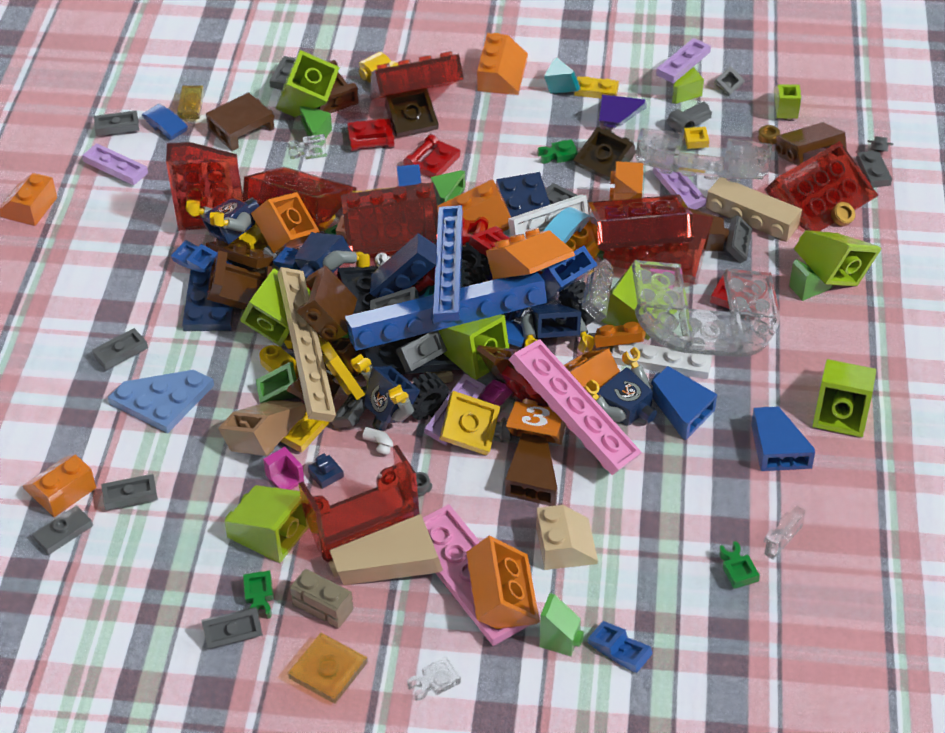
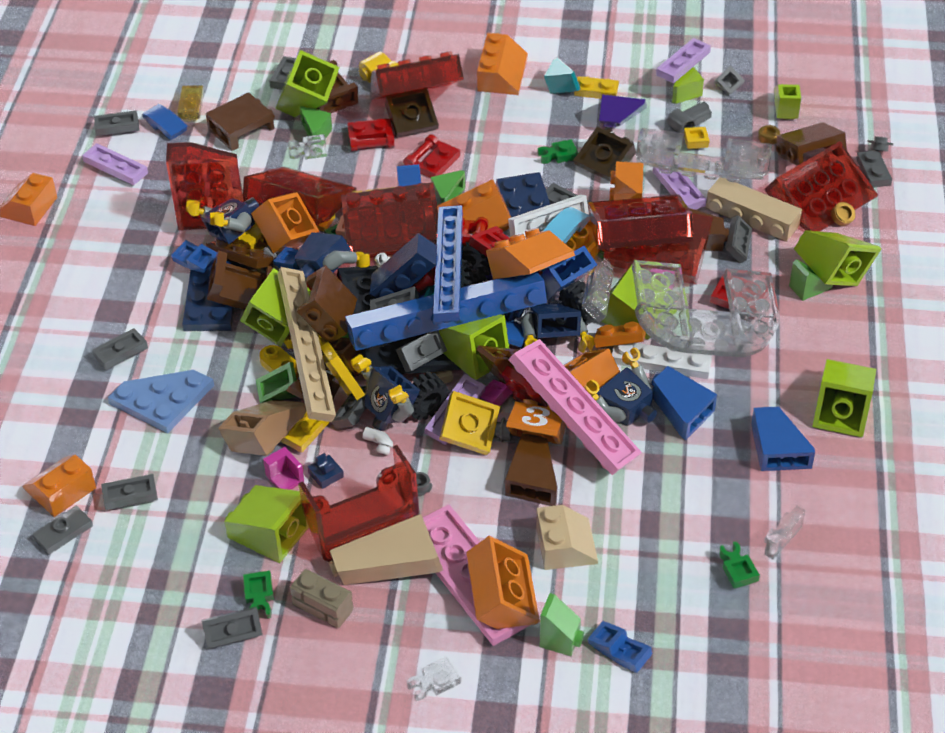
(327, 668): clear yellow plate -> none

